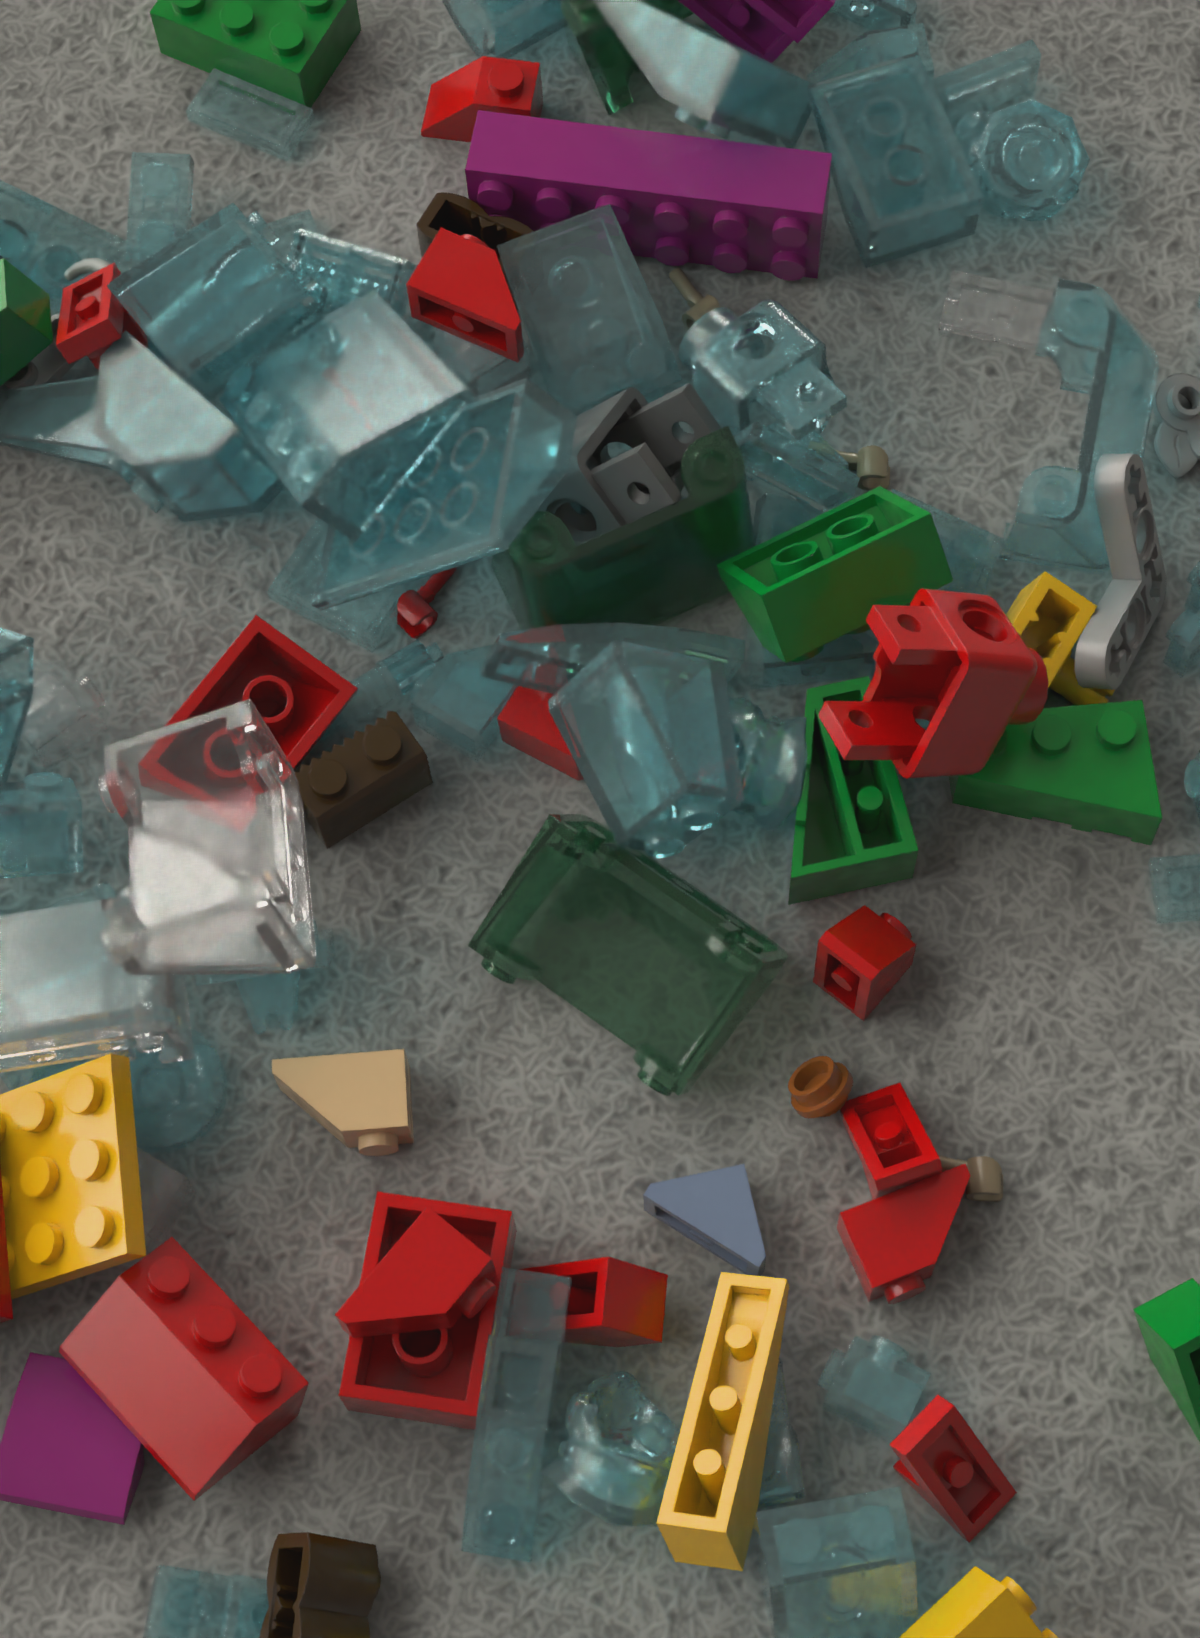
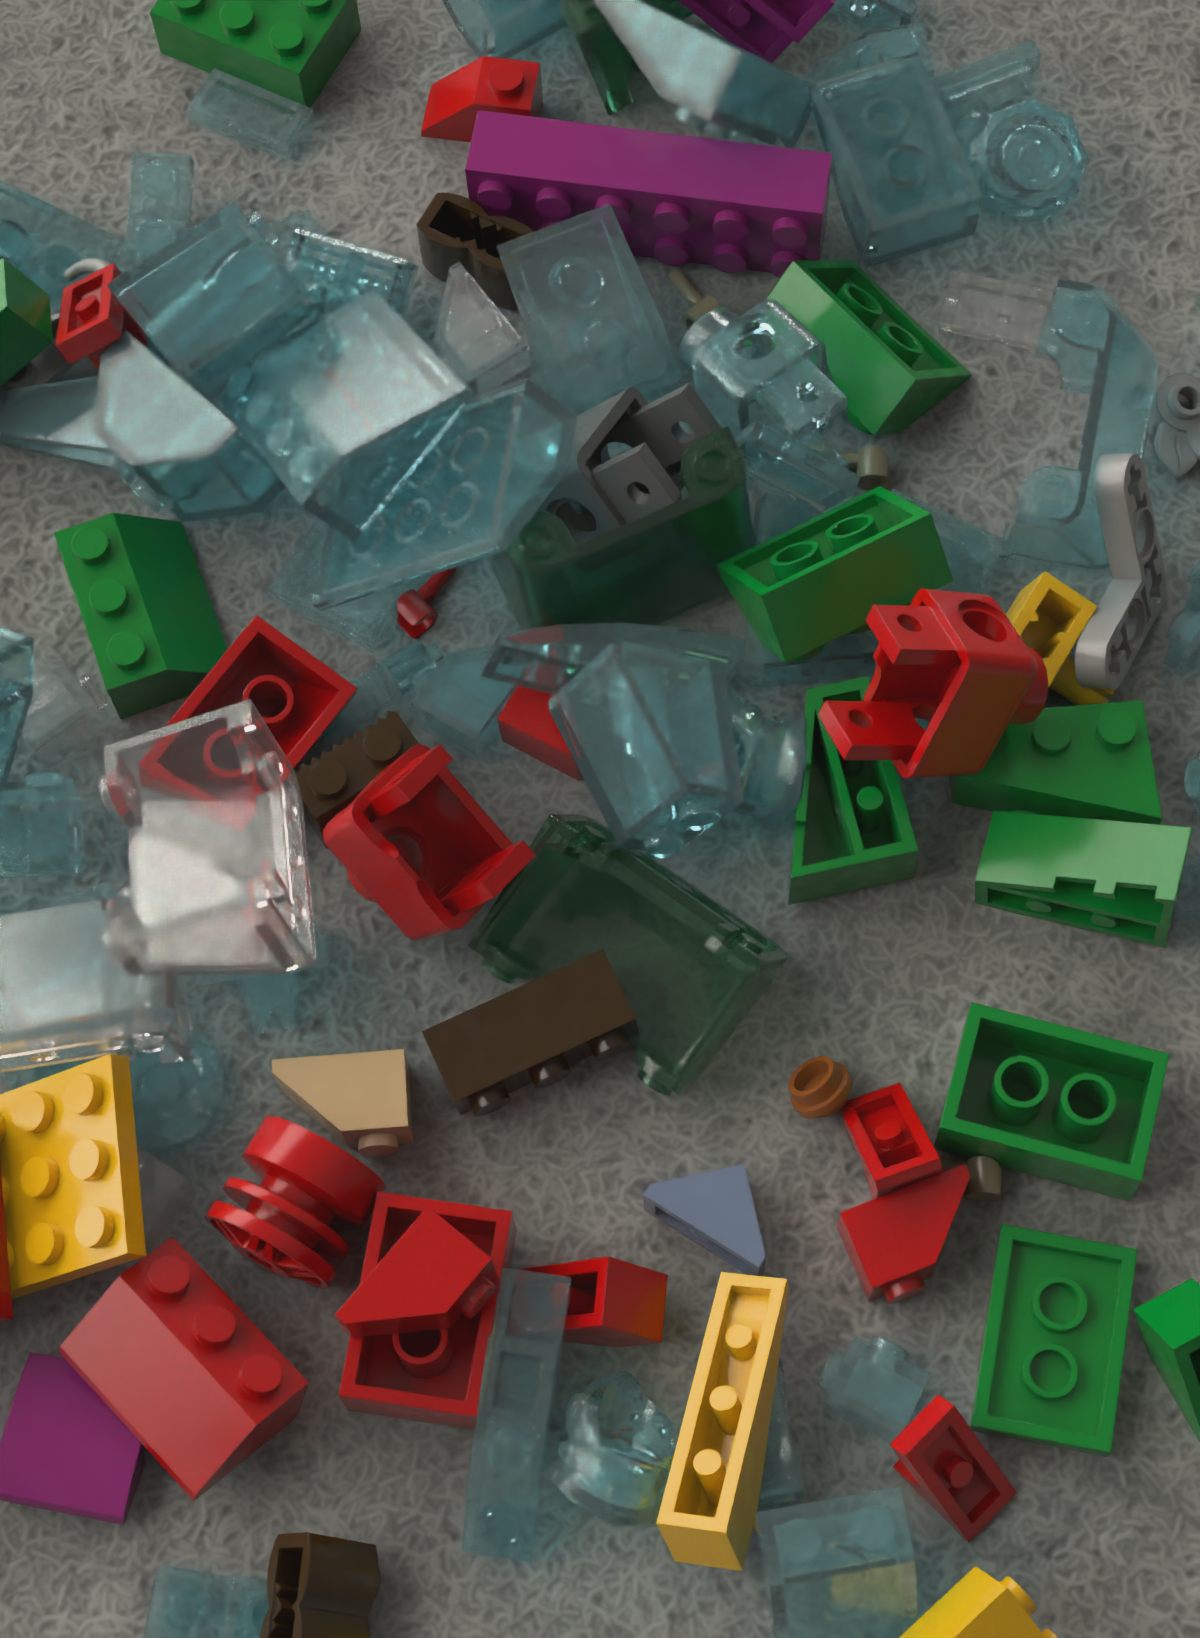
(142, 608): none -> green slope
(291, 1210): none -> red wheel
(423, 846): none -> red piece
(466, 294): red slope -> none
(532, 1034): none -> dark brown brick
(863, 959): red slope -> none
(872, 344): none -> green slope
(1052, 1101): none -> green brick
(1054, 1340): none -> green plate
(1084, 872): none -> green wedge

